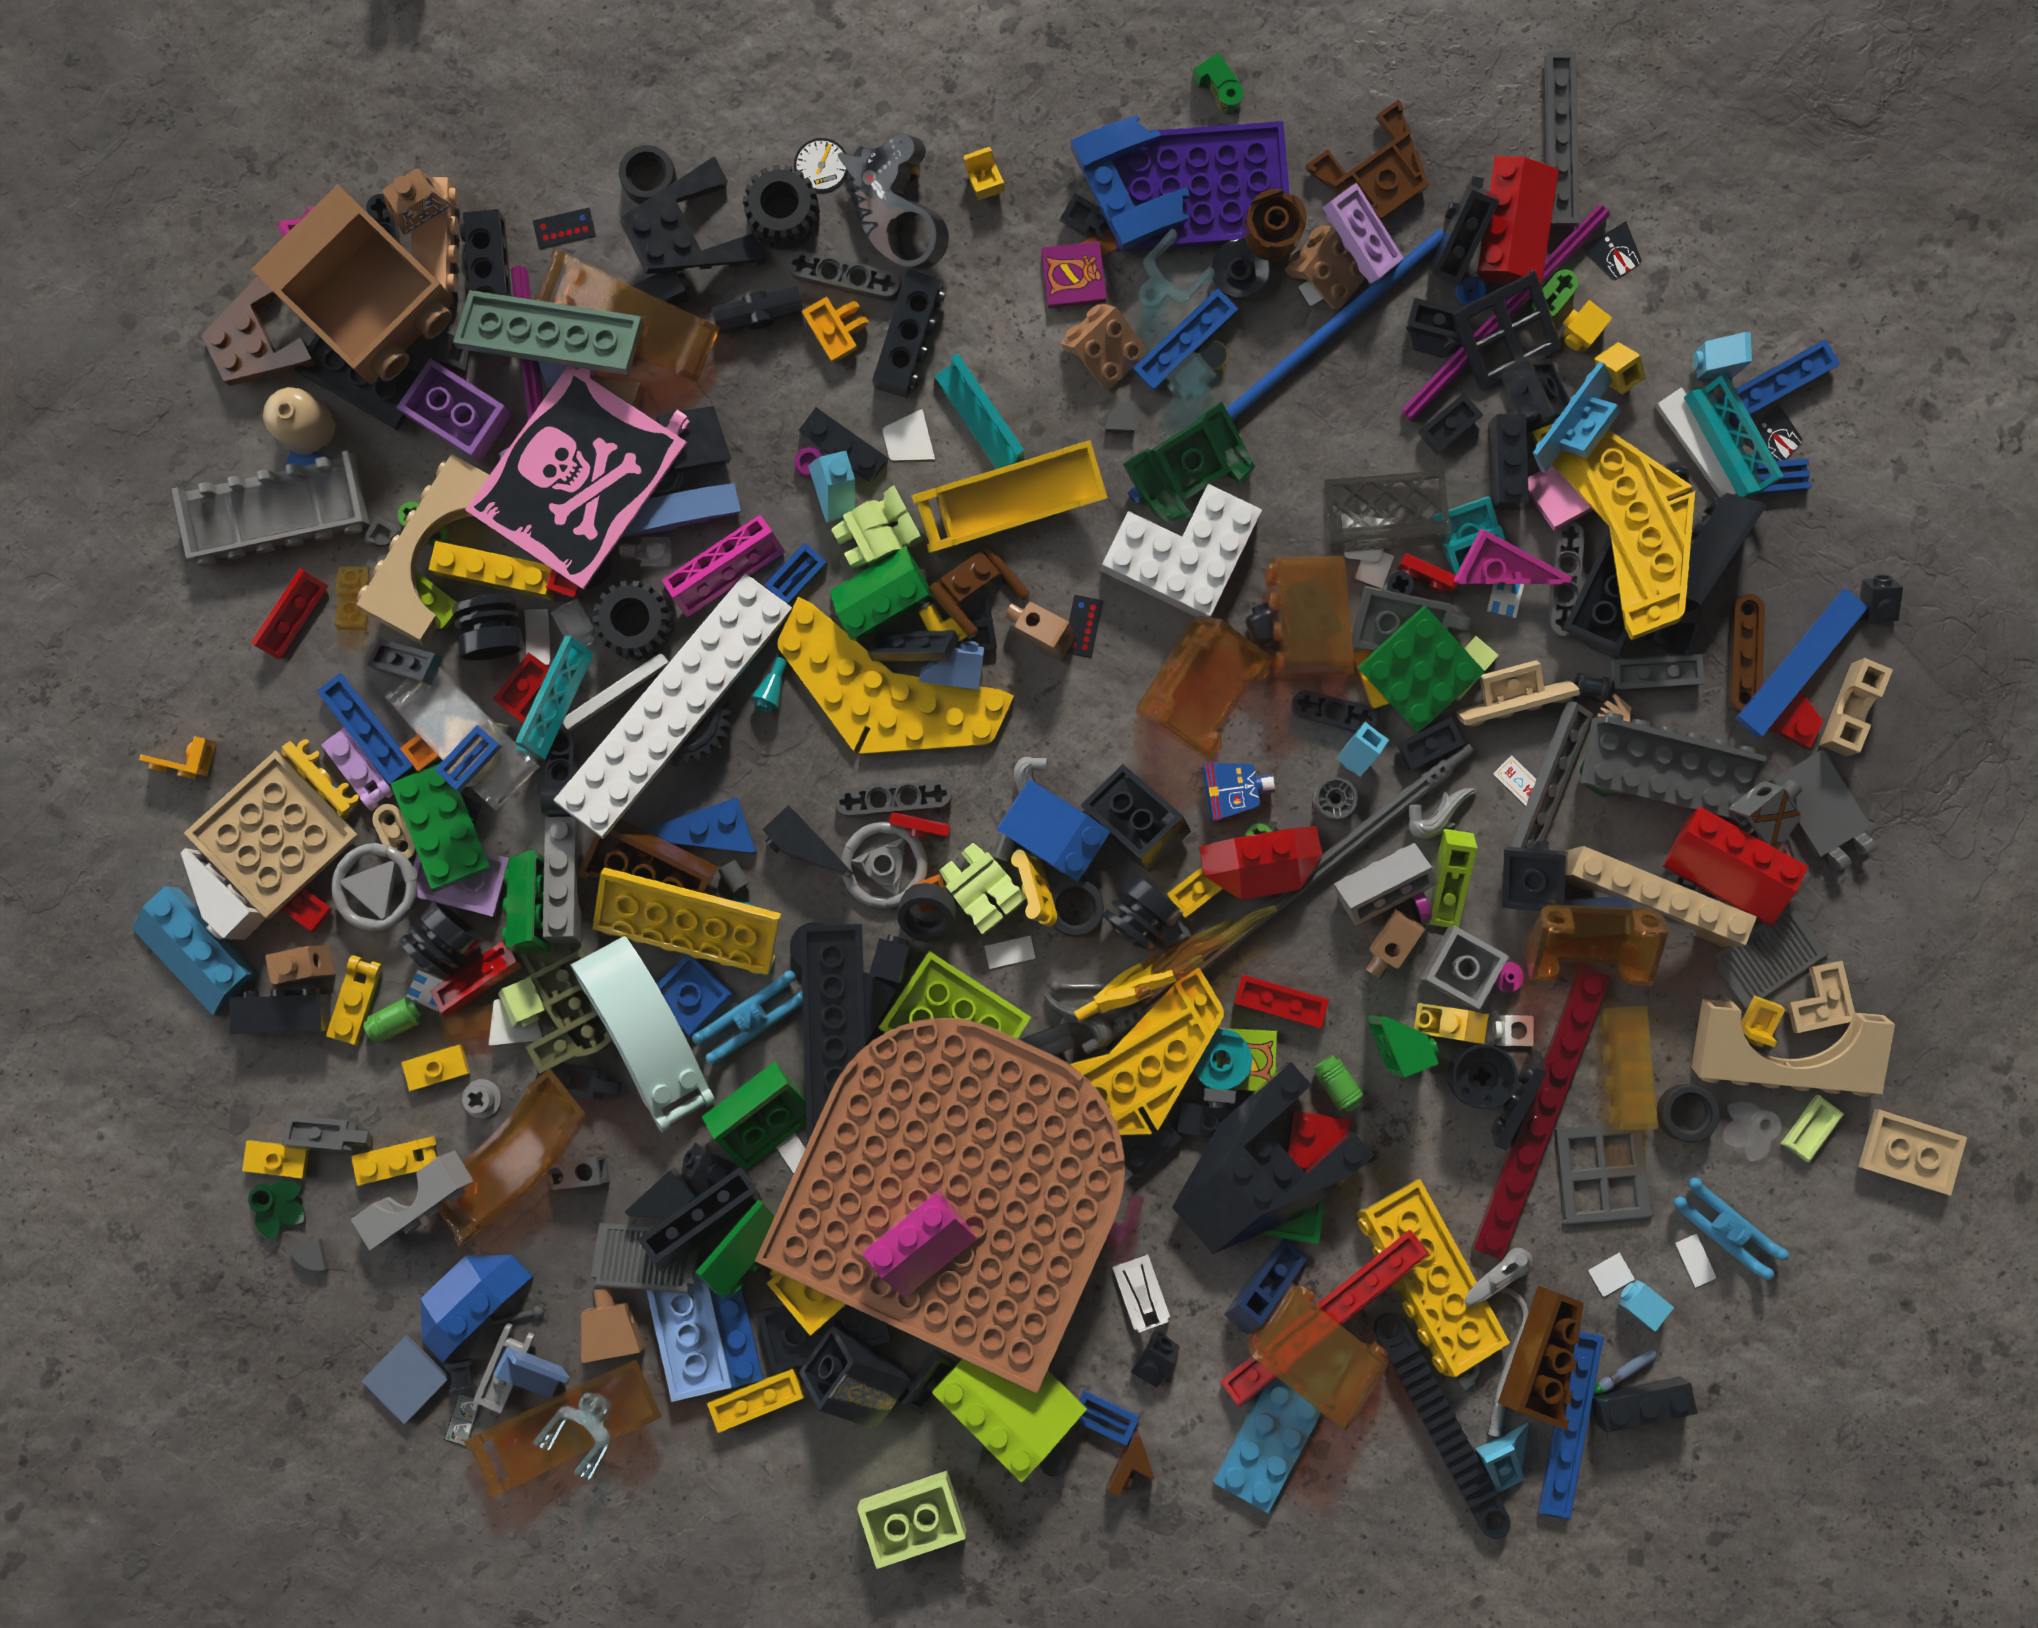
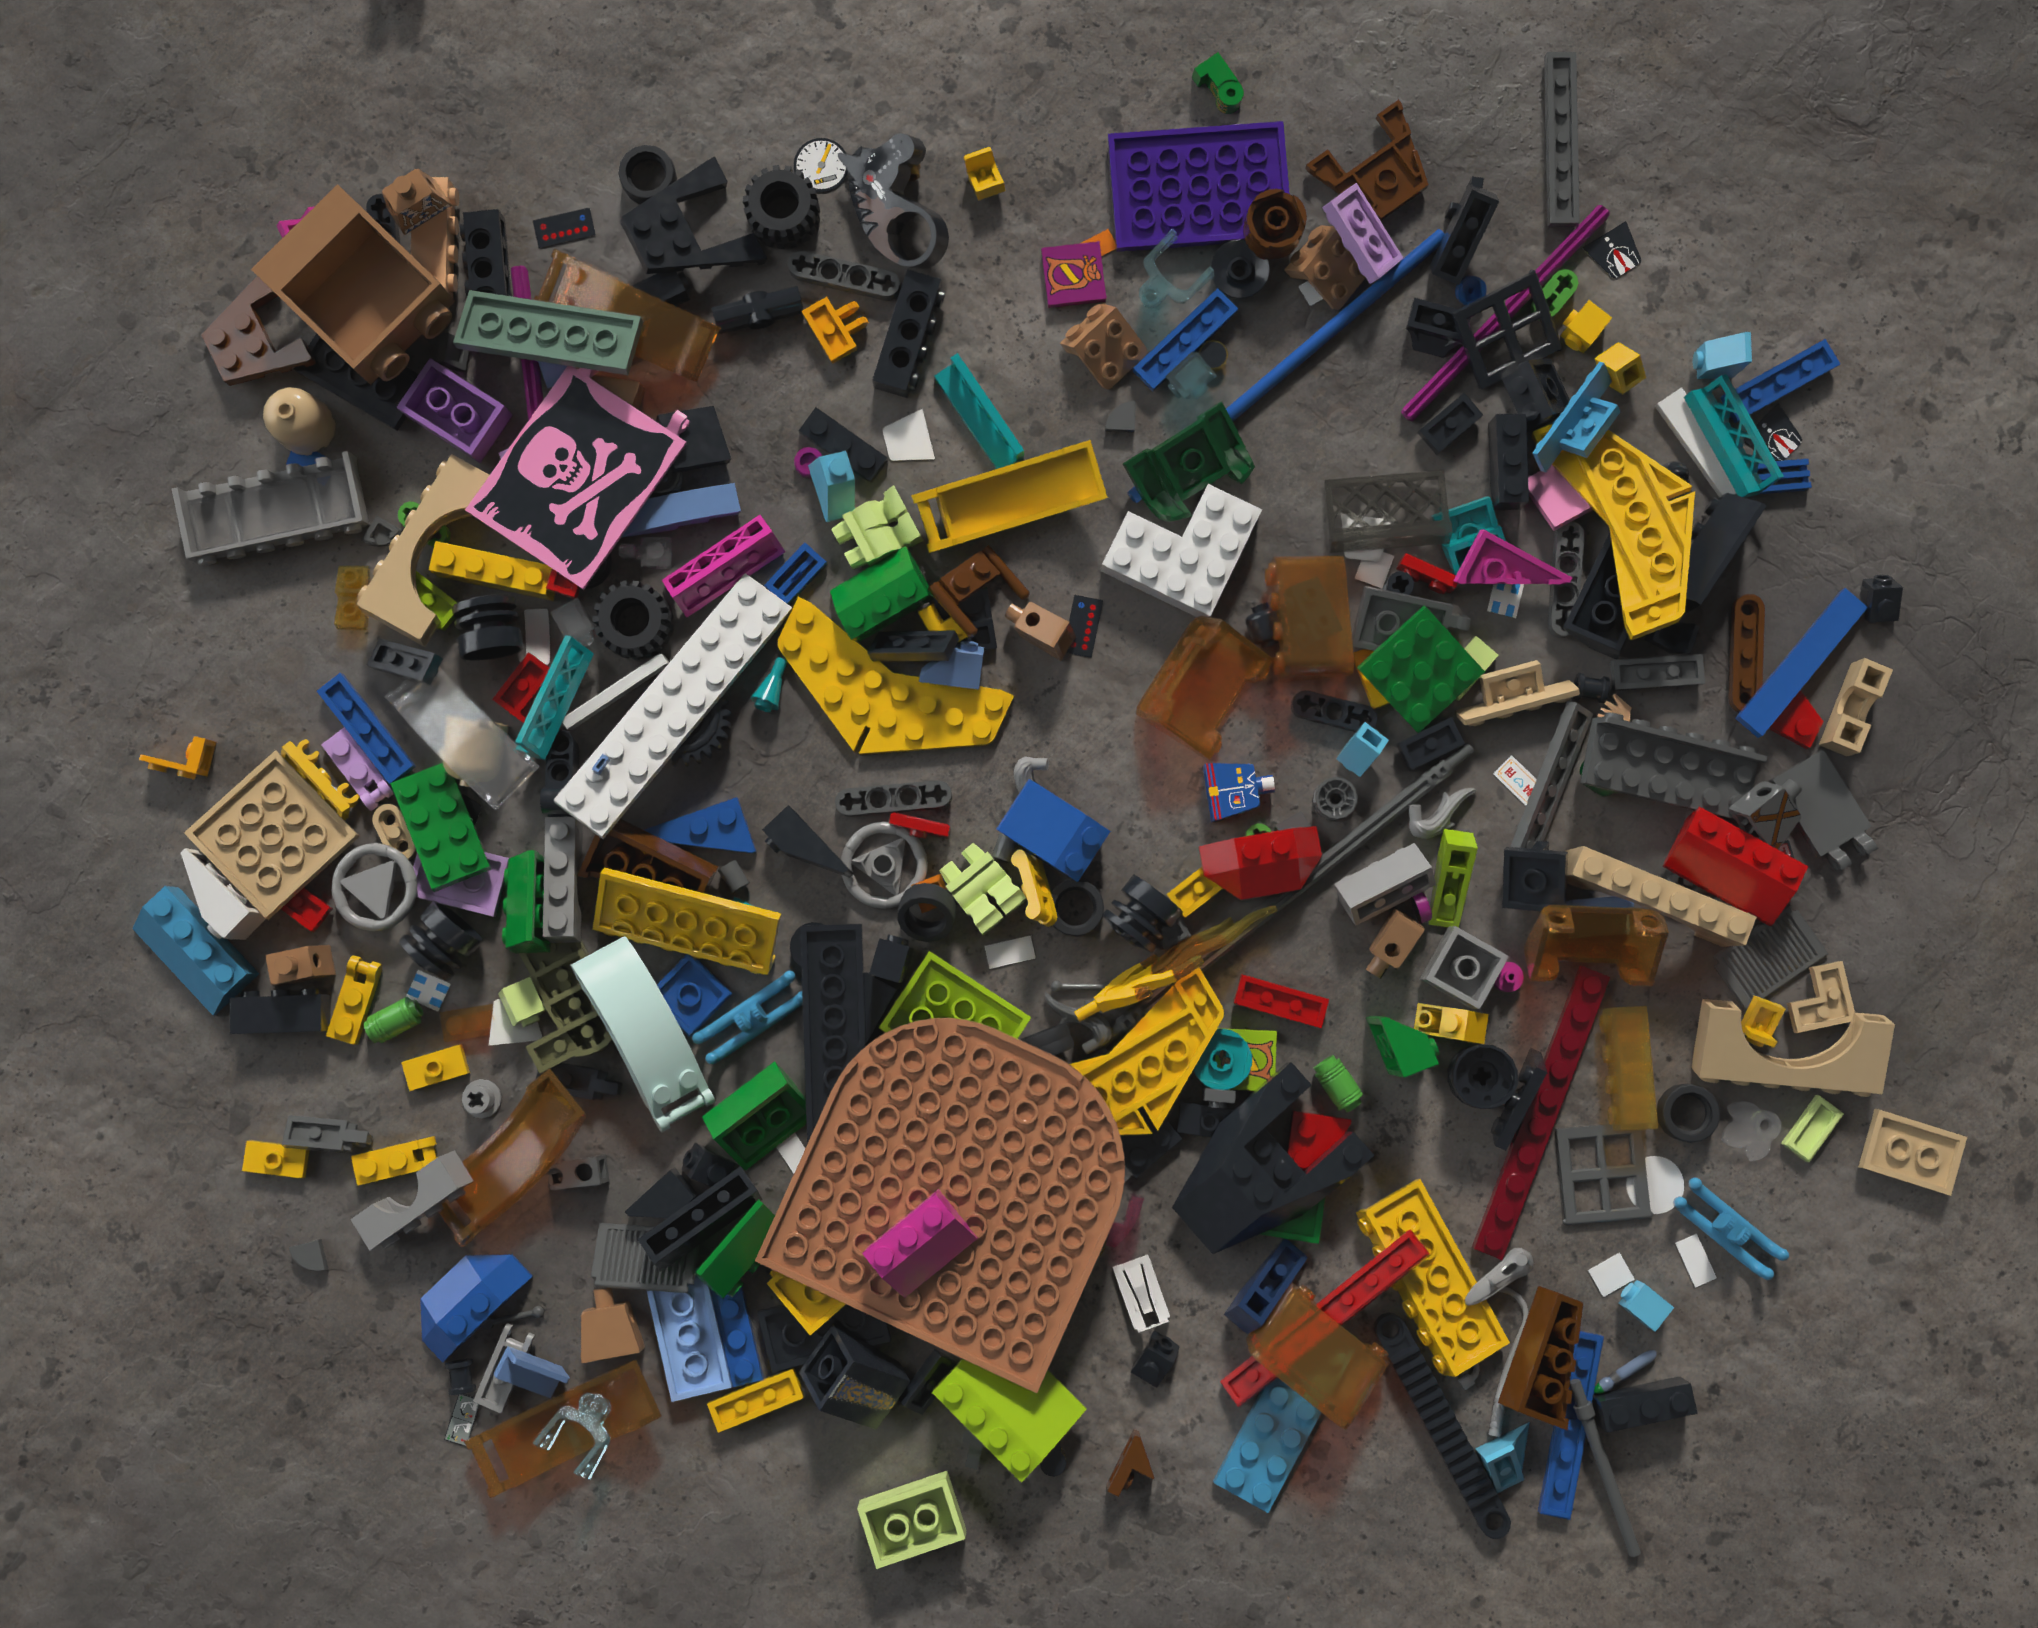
(279, 1210): dark green plate -> none
(289, 614): red plate -> none
(405, 1379): sand blue tile -> none
(419, 753): orange plate -> none
(475, 768): blue tile -> none
(475, 979): red plate -> none
(600, 764): none -> medium blue piece
(1081, 216): black plate -> none
(1128, 223): blue wedge -> none
(1133, 1417): blue tile -> none
(1137, 818): black slope -> none
(1502, 1030): white bracket -> none
(1522, 221): red slope -> none
(1585, 1412): none -> dark grey bar
(1664, 1184): none -> white sticker

